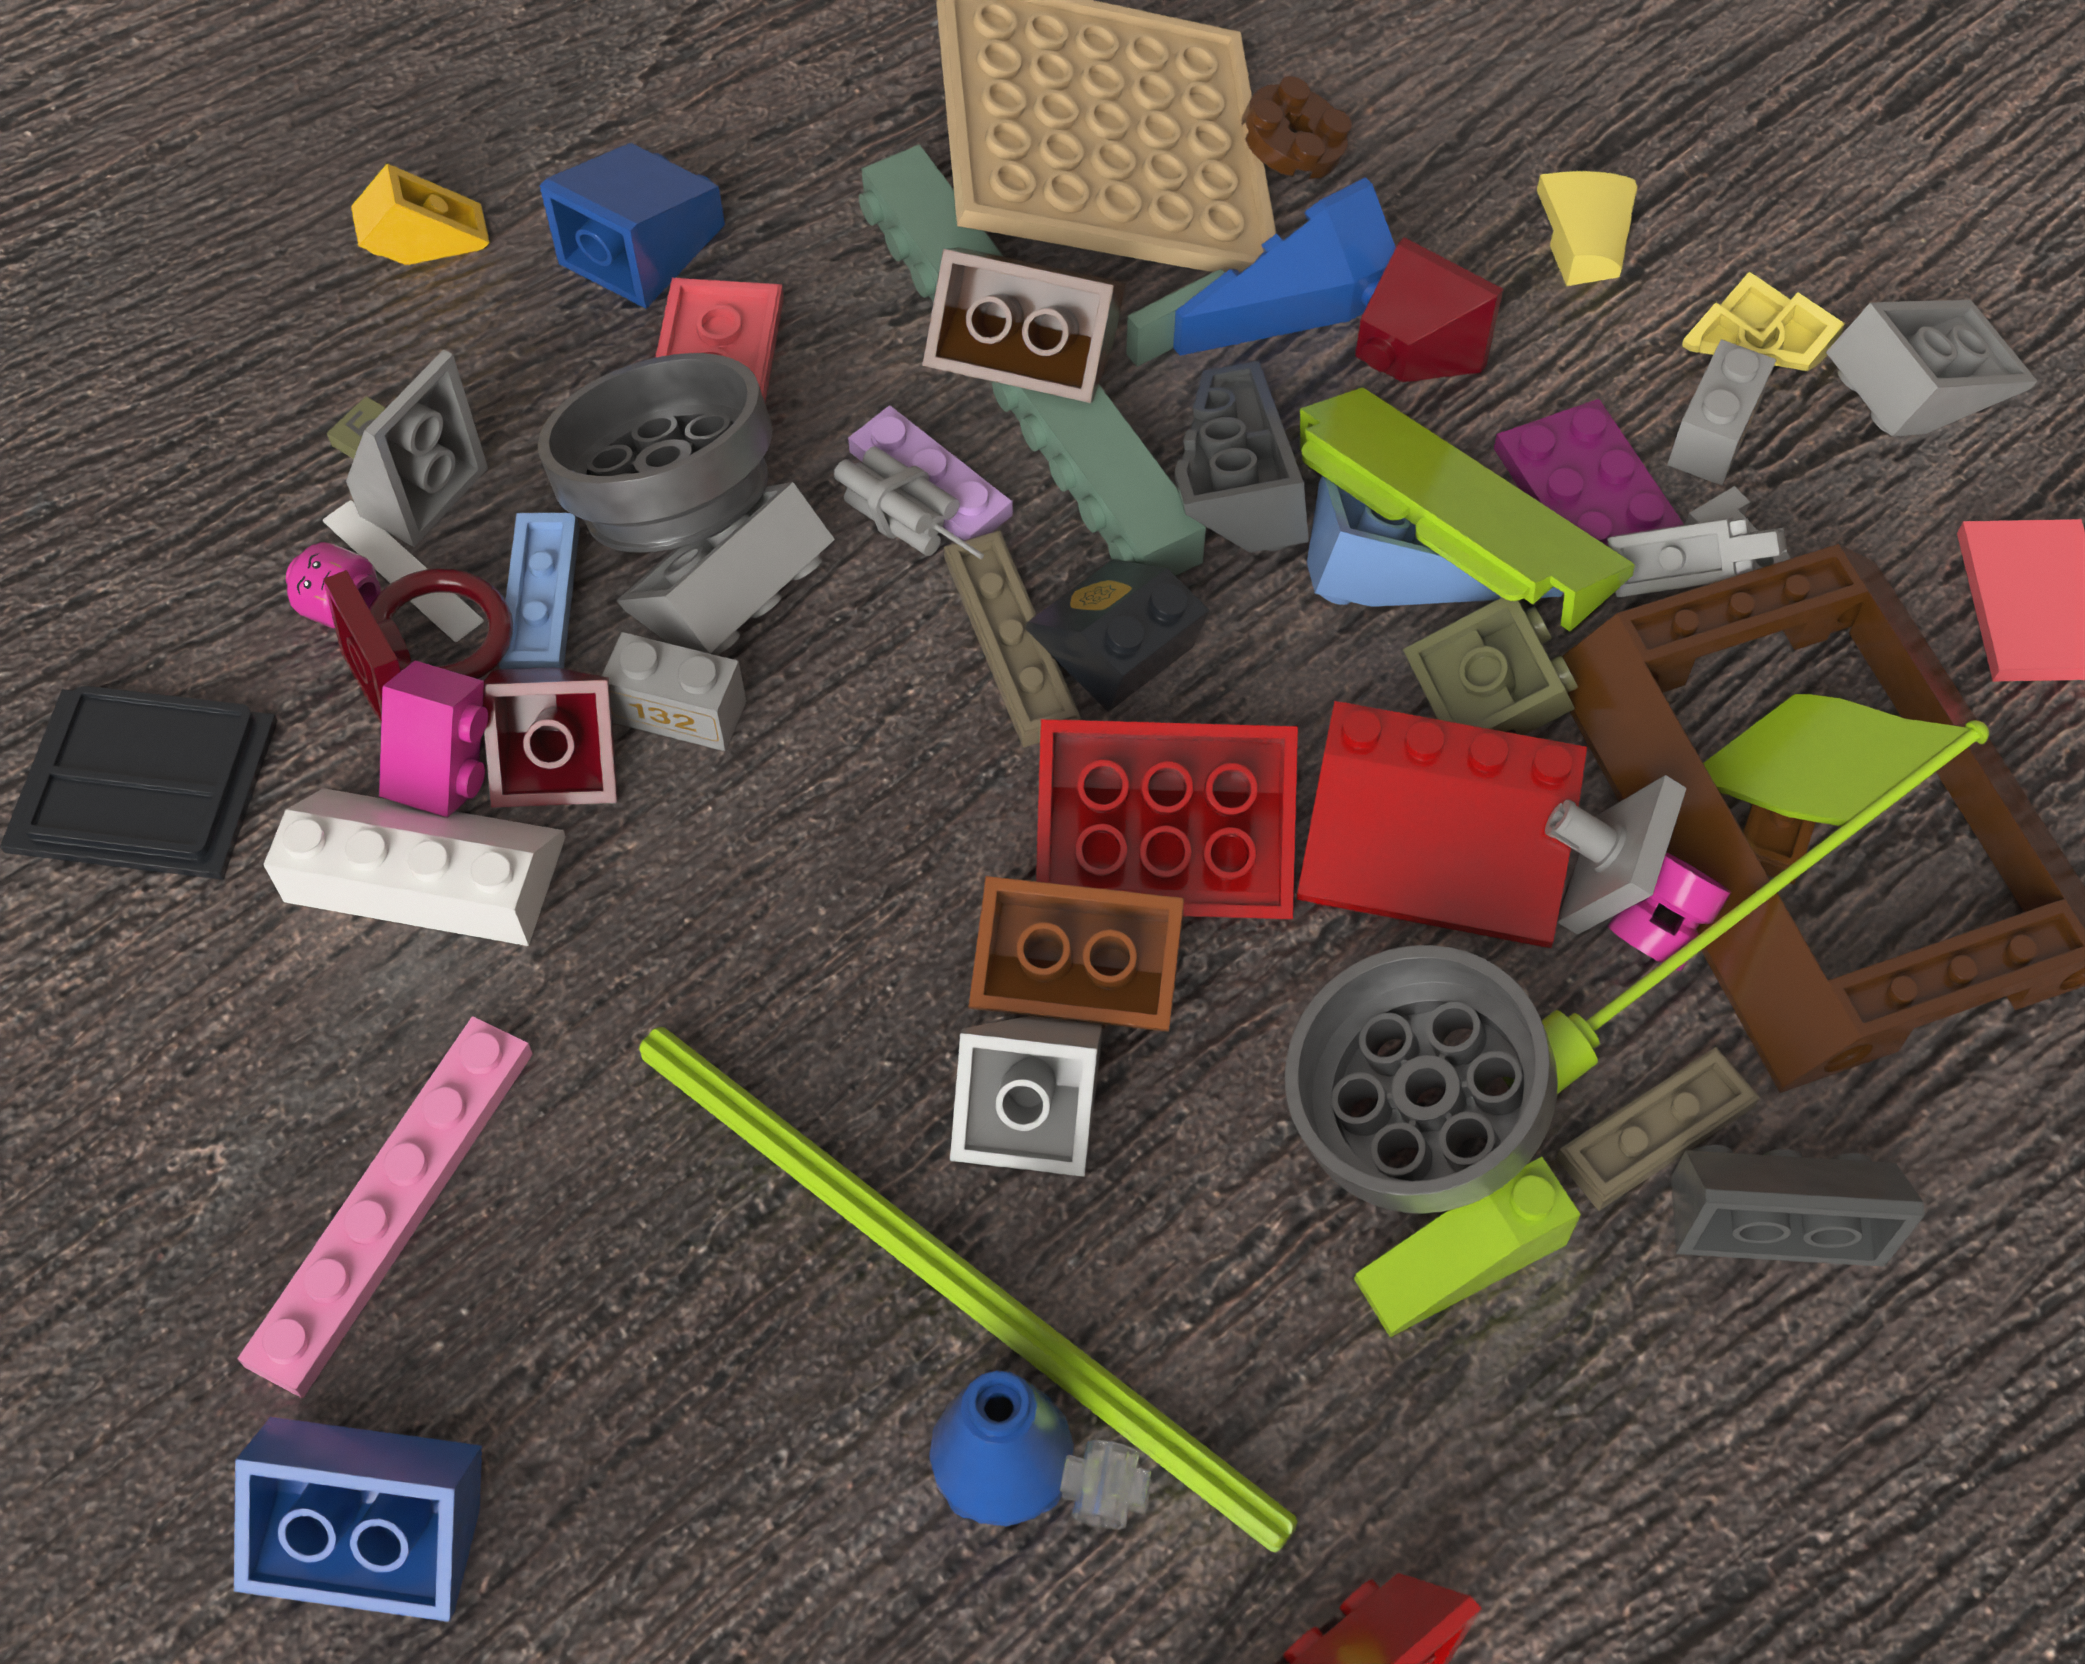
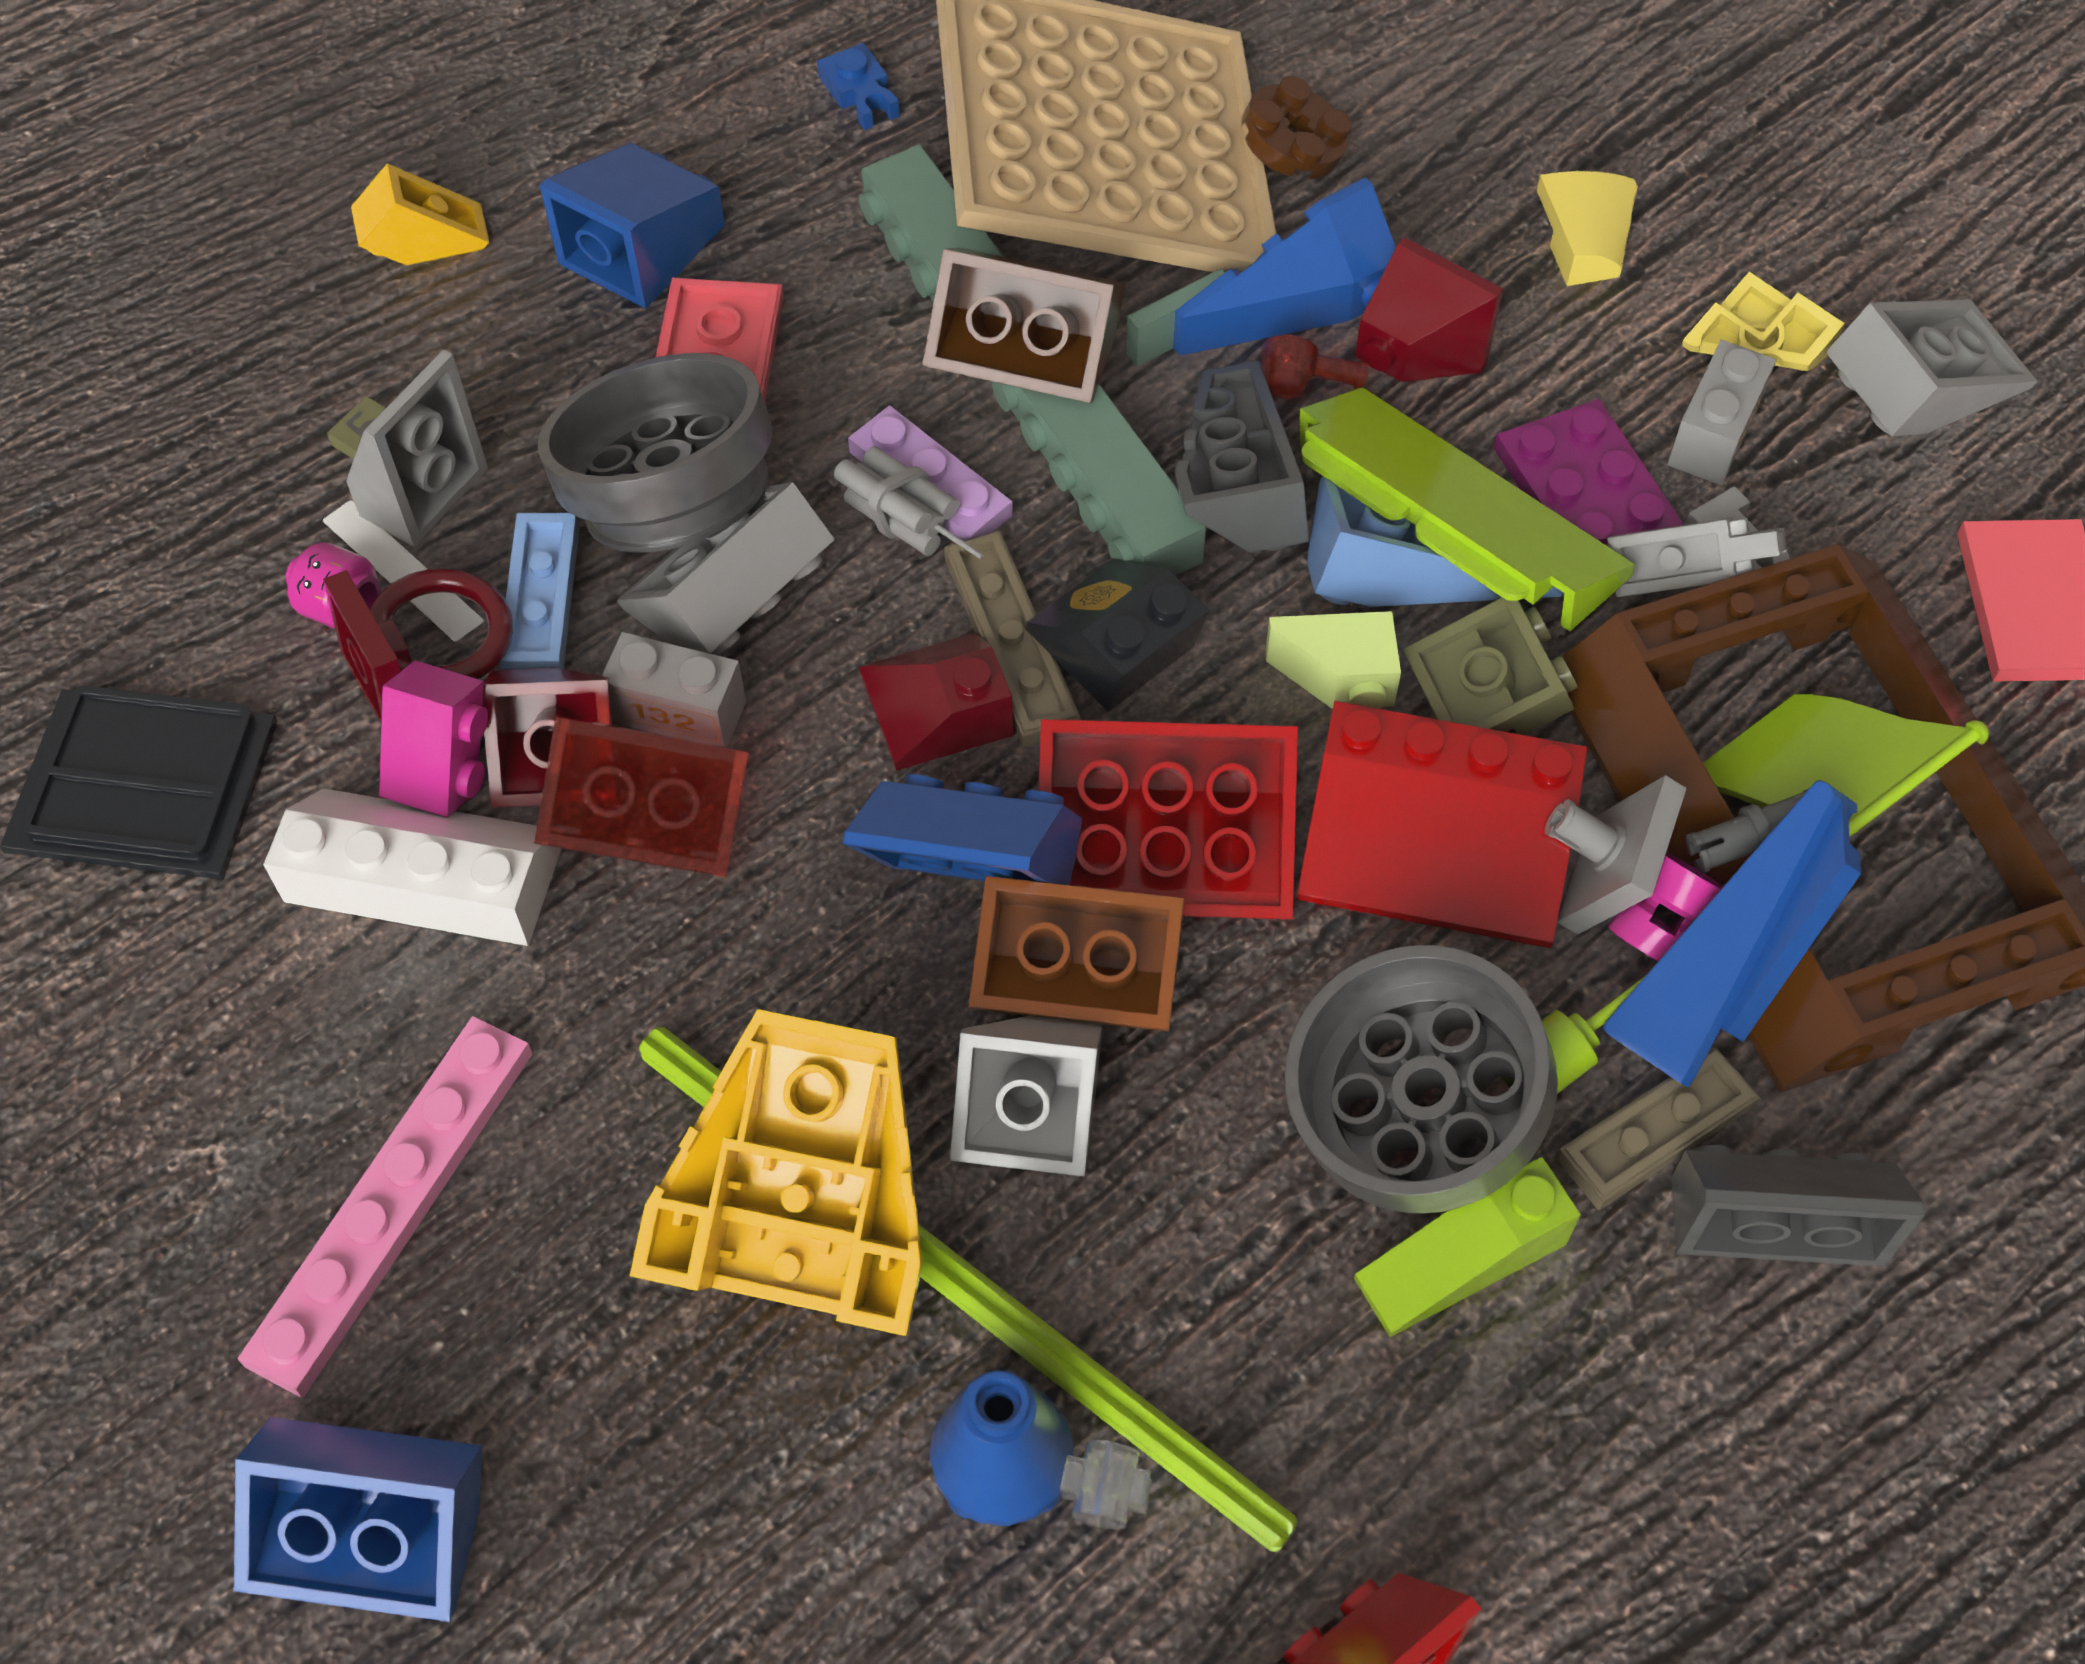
(641, 796): none -> clear red slope
(795, 1179): none -> yellow wedge
(858, 80): none -> blue plate
(939, 700): none -> dark red slope
(967, 832): none -> blue slope
(1293, 361): none -> clear red bar
(1338, 656): none -> yellowish green slope
(1737, 836): none -> dark grey pin
(1744, 940): none -> blue wedge

